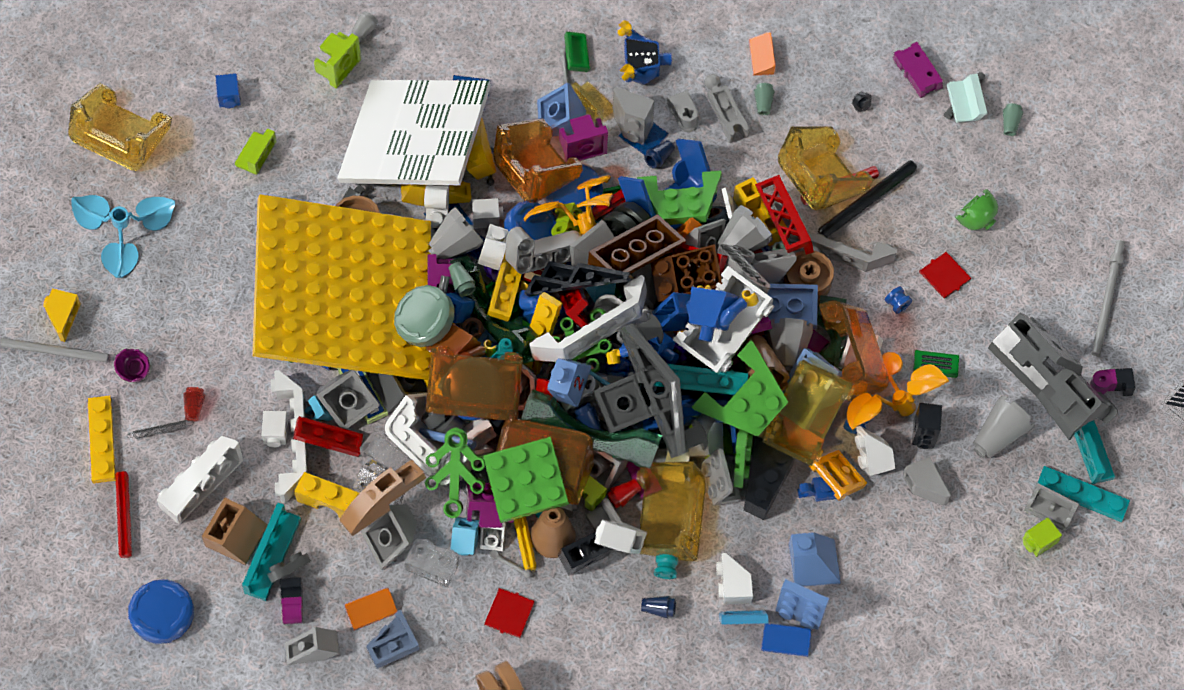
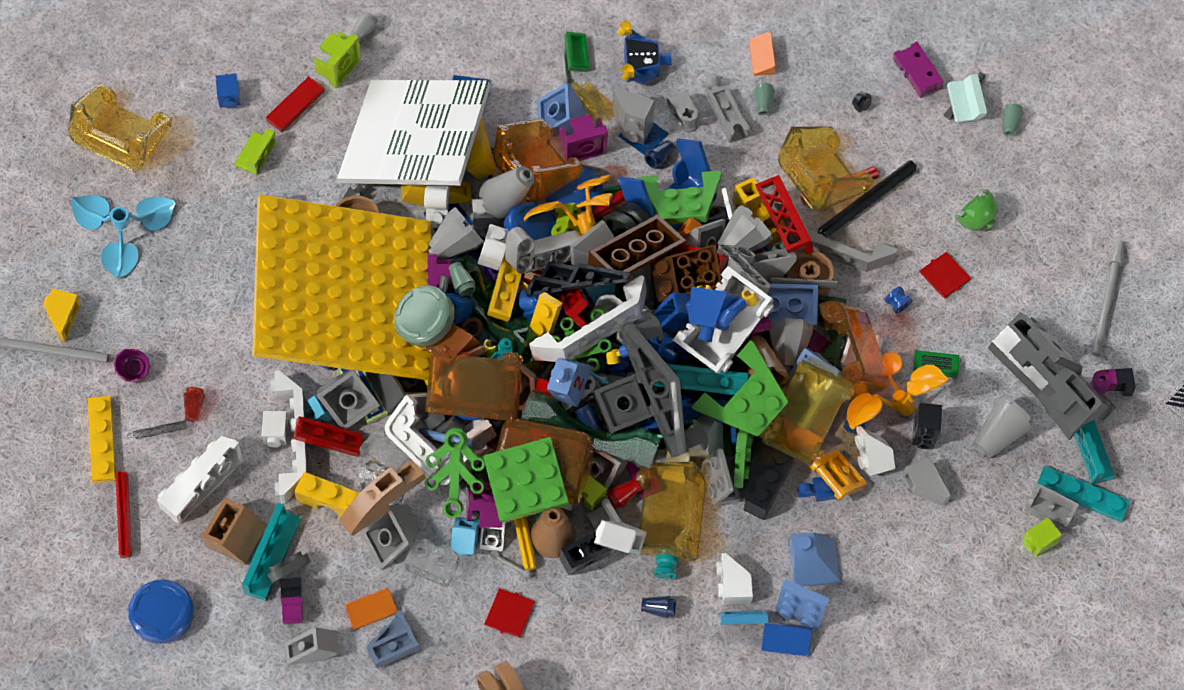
(295, 104): none -> red tile
(506, 191): none -> light grey cone
(822, 284): none -> dark grey bar

